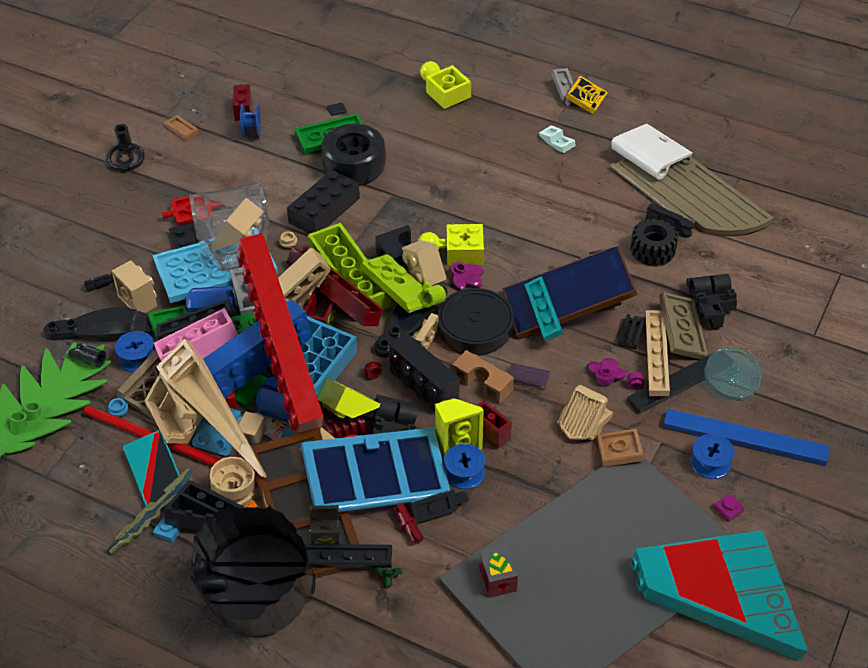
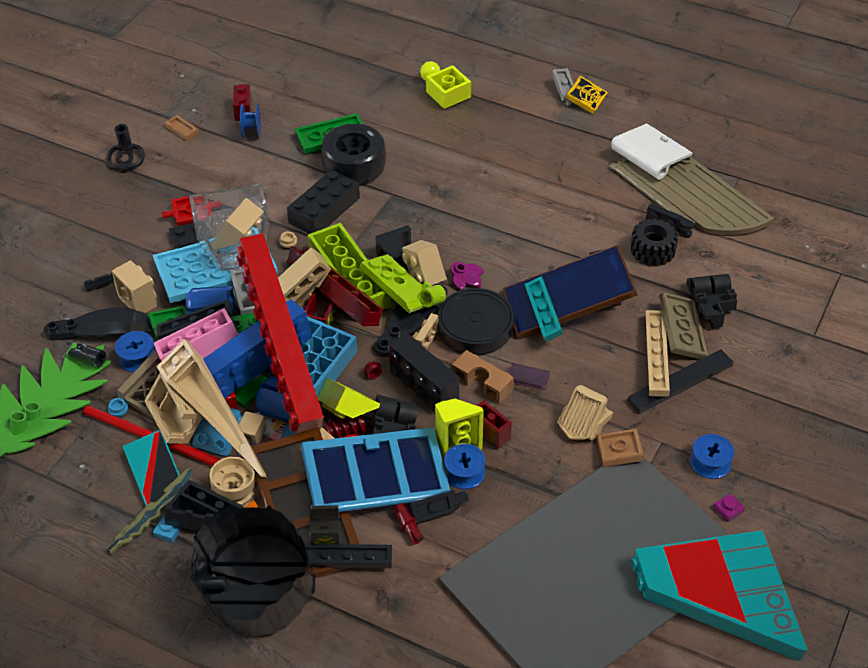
(336, 109): black piece -> none
(388, 574): dark green plant -> none
(463, 243): neon yellow brick -> none
(498, 570): piece -> none
(555, 138): light aqua slope -> none
(607, 371): magenta plate -> none
(634, 321): black tile -> none
(635, 380): magenta plate -> none
(733, 374): clear light blue piece -> none
(748, 437): blue tile -> none

